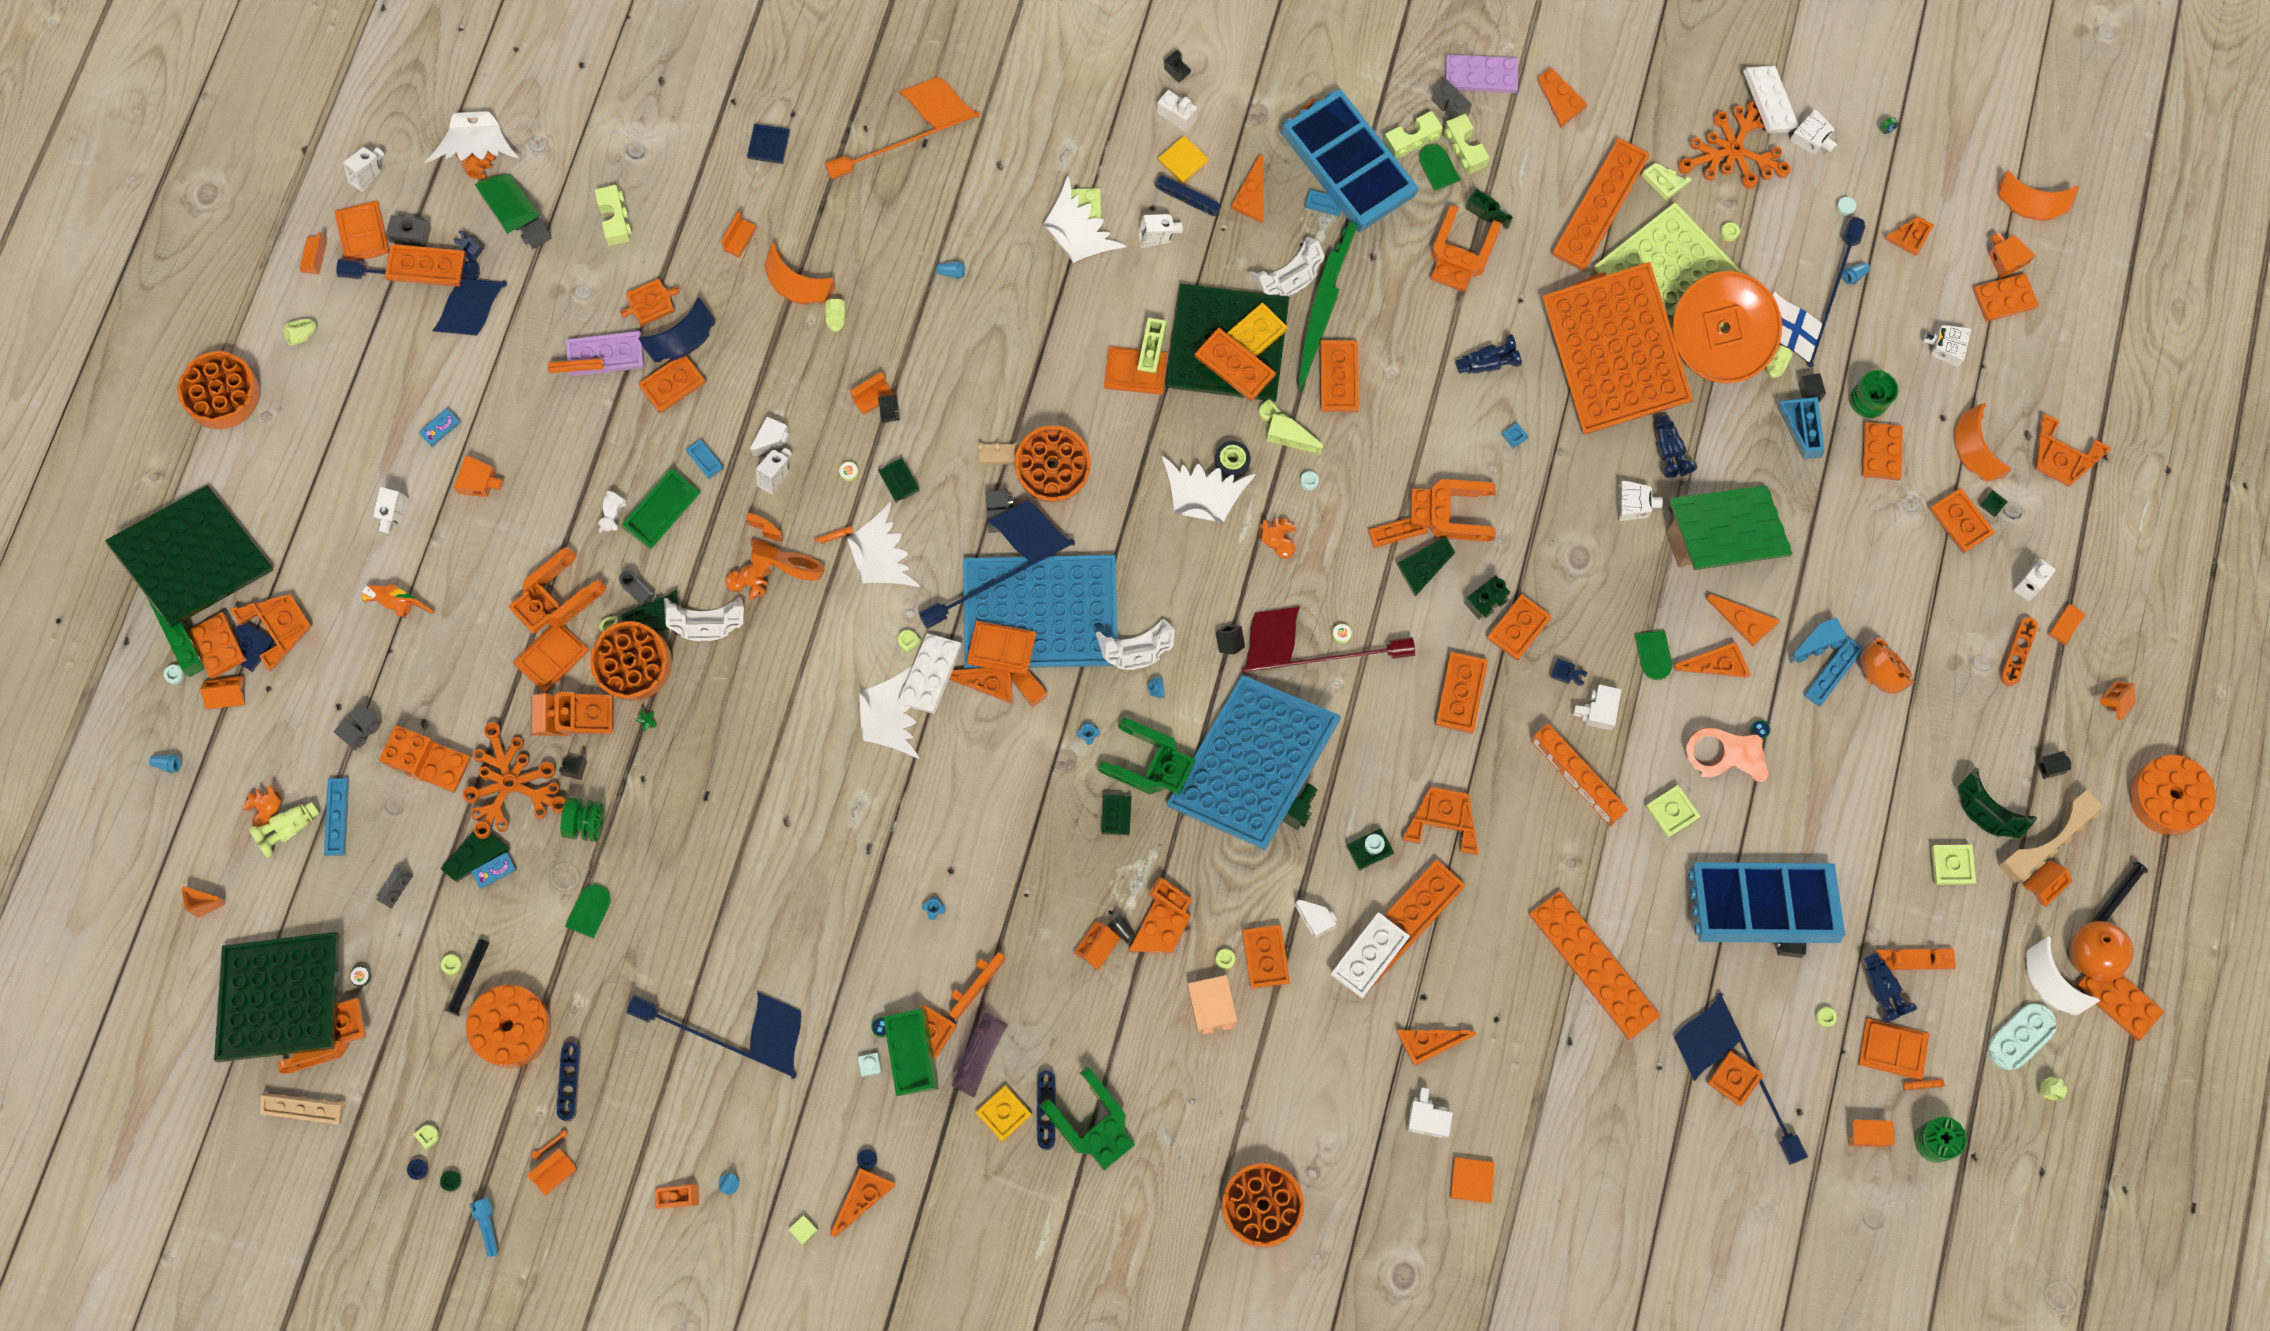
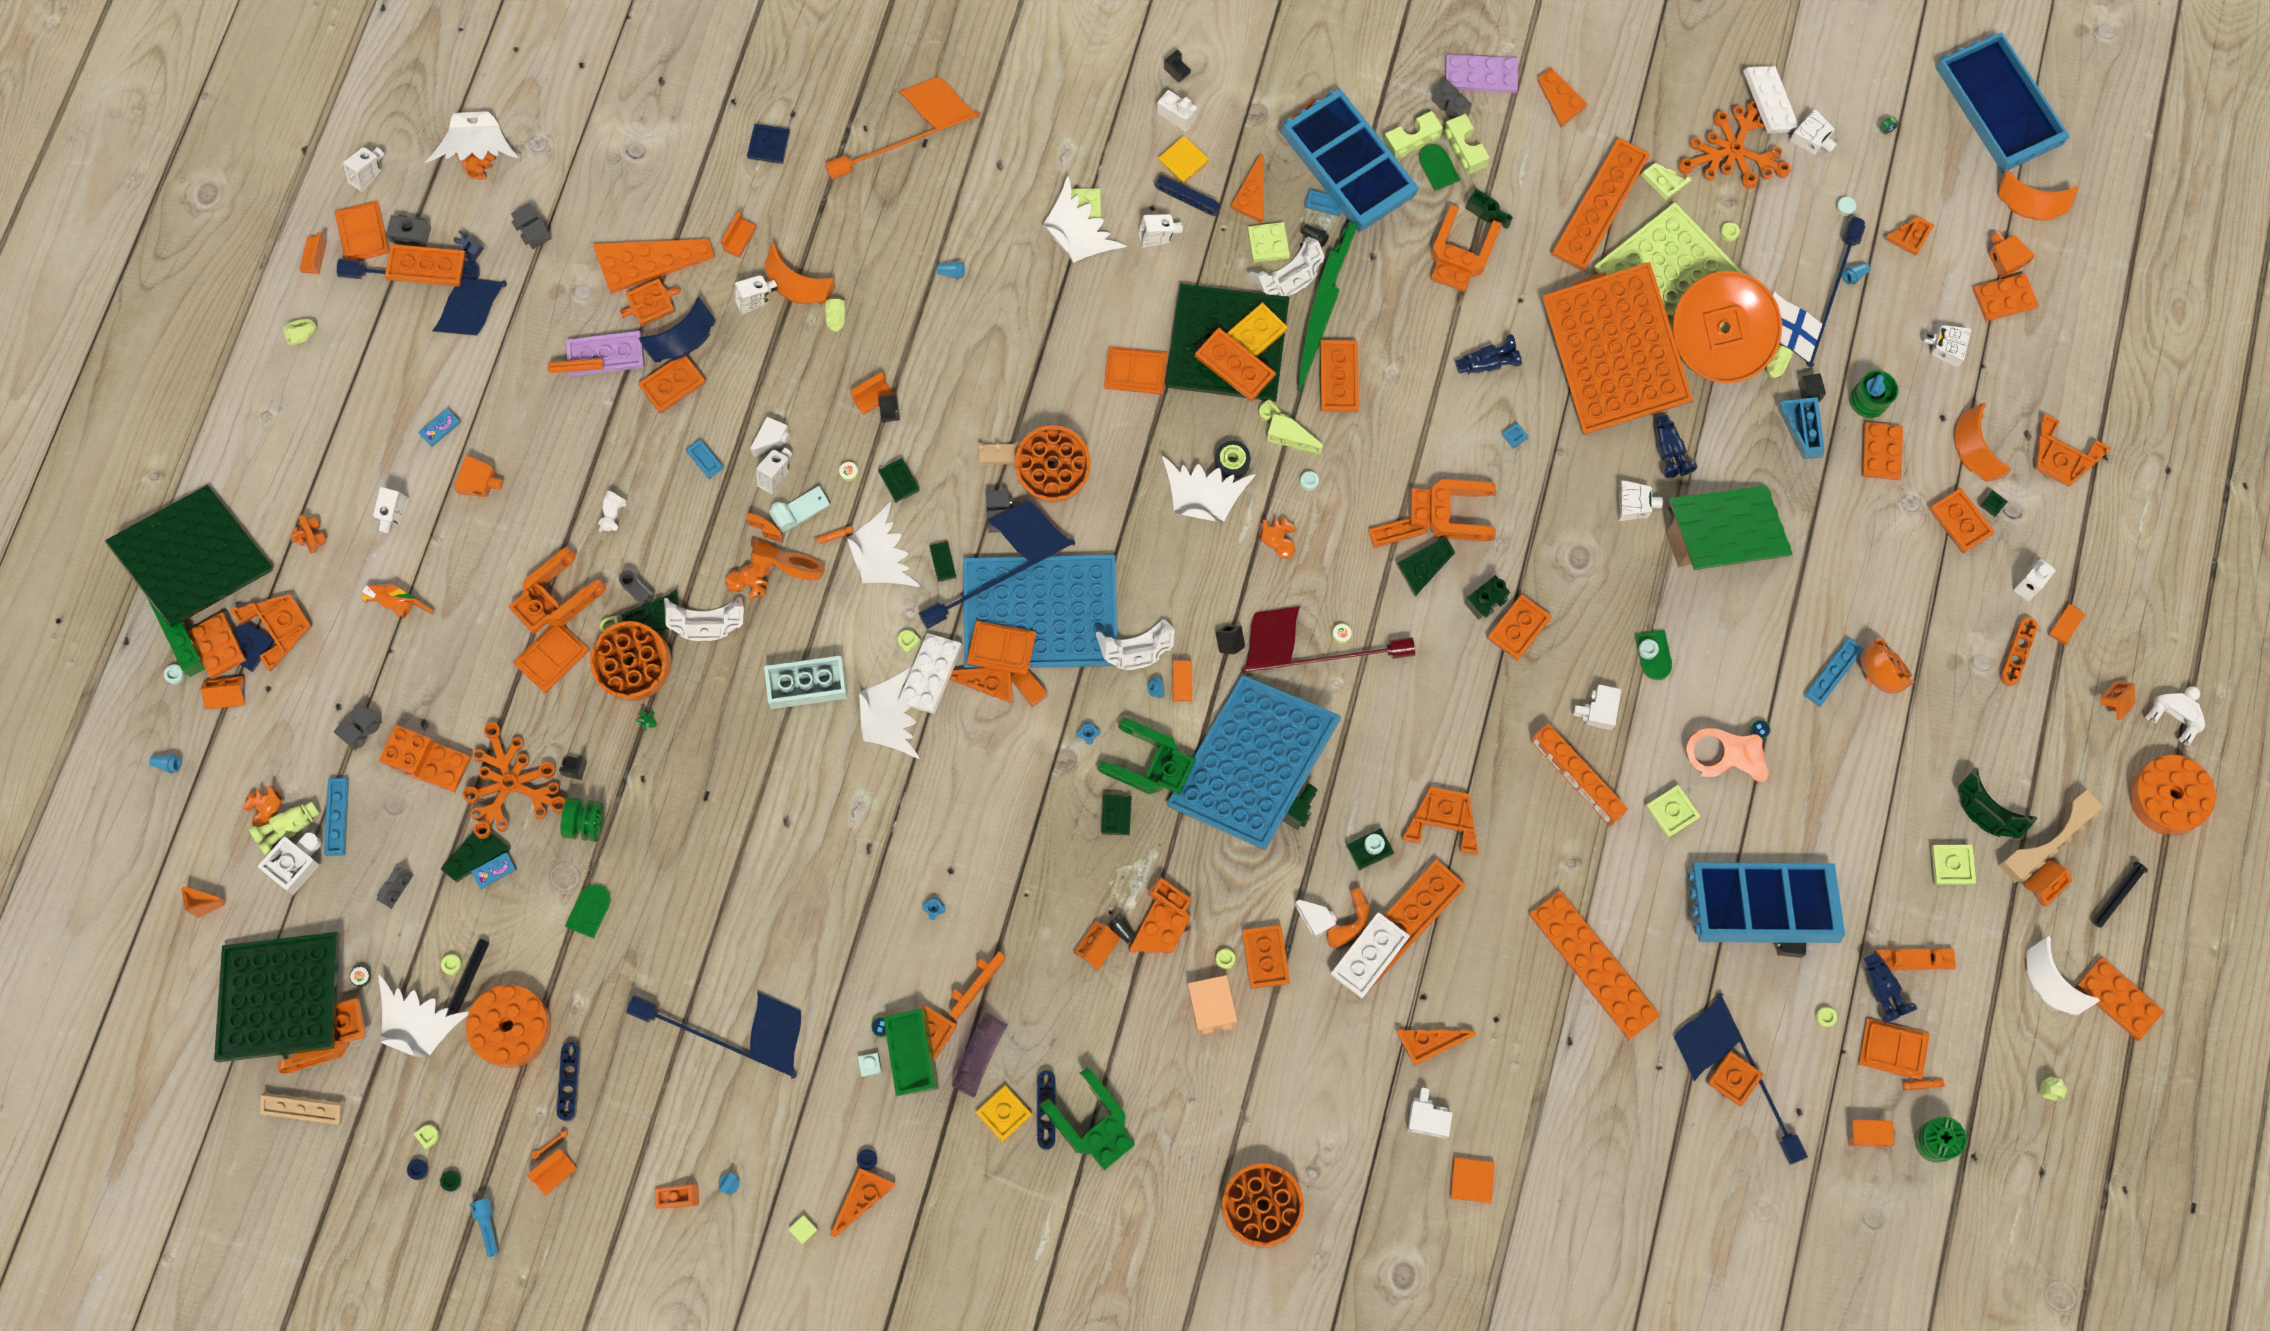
(218, 390): orange brick -> none
(292, 863): none -> white brick
(306, 527): none -> orange hips
(412, 1026): none -> white piece
(506, 201): green slope -> none
(570, 714): orange piece -> none
(615, 229): yellowish green arch -> none
(639, 262): none -> orange wing
(660, 509): green slope -> none
(753, 293): none -> white torso
(798, 510): none -> light aqua door
(805, 682): none -> light aqua brick
(942, 561): none -> dark green tile
(1152, 345): yellowish green slope -> none
(1182, 680): none -> orange slope
(1268, 242): none -> yellowish green plate
(1315, 233): none -> pearl dark grey cone
(1339, 936): none -> orange piece
(1461, 692): orange plate -> none
(1565, 672): dark blue plate -> none
(1648, 649): none -> light aqua tile
(1721, 661): orange wing -> none
(1748, 622): orange wing -> none
(1825, 636): dark azure slope -> none
(1875, 386): none -> dark azure plate
(2002, 101): none -> clear blue window
(2022, 1036): light aqua tile -> none
(2054, 765): pearl dark grey brick -> none
(2101, 951): orange cylinder -> none
(2183, 709): none -> white connector

